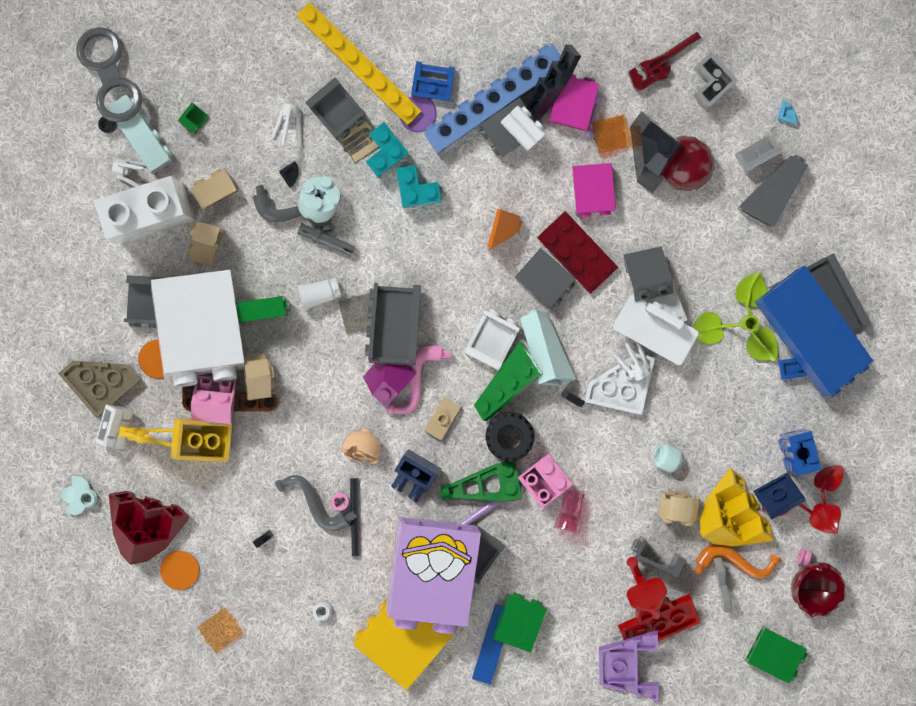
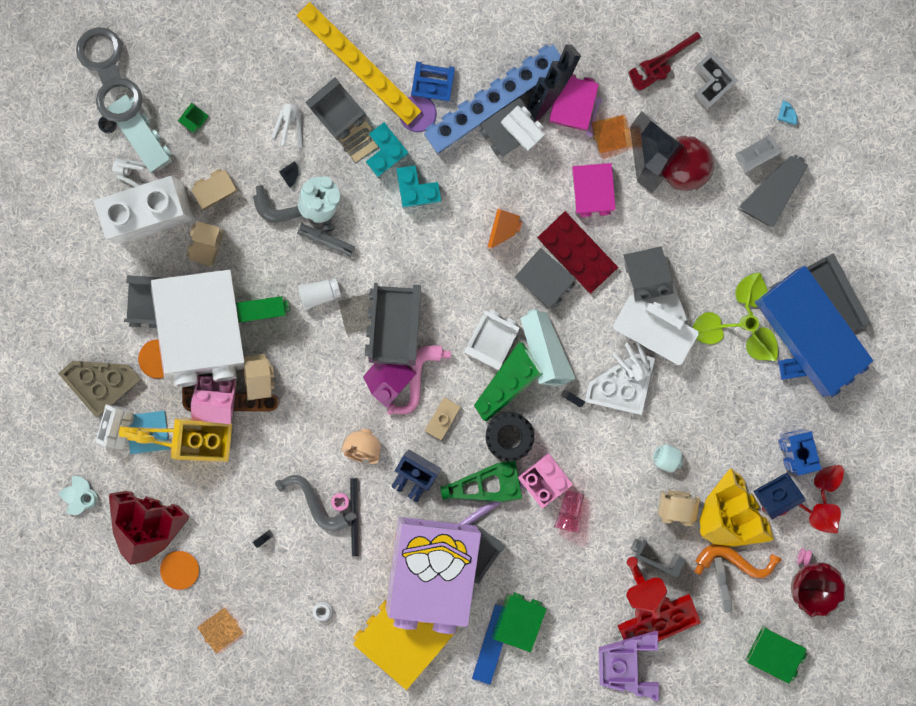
(149, 420): none -> medium azure piece

